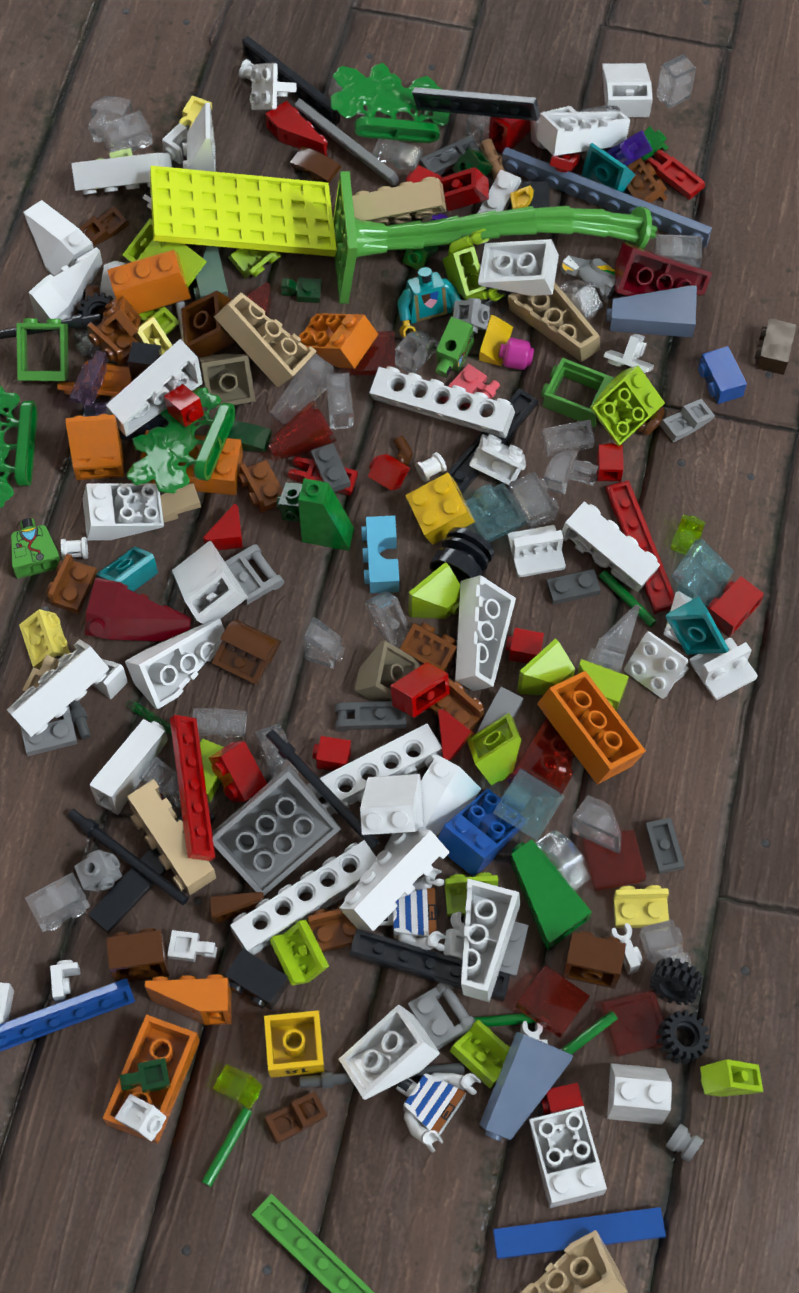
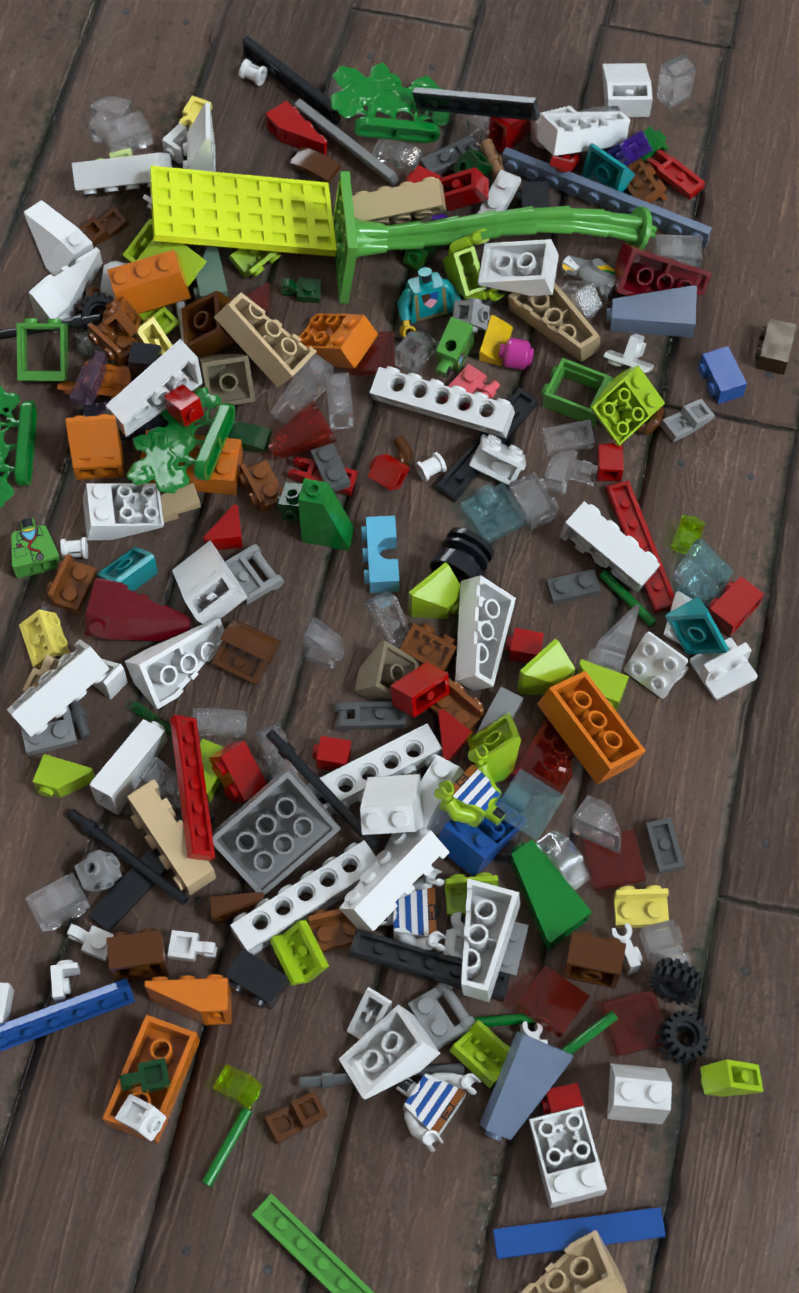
(60, 777): none -> lime slope
(93, 942): none -> white plate
(266, 88): white bracket -> none
(294, 1044): yellow brick -> none
(369, 1013): none -> white slope
(439, 508): yellow brick -> none
(473, 794): none -> torso
(522, 197): yellow tile -> none
(537, 550): white bracket -> none
(683, 1142): light grey wheel -> none

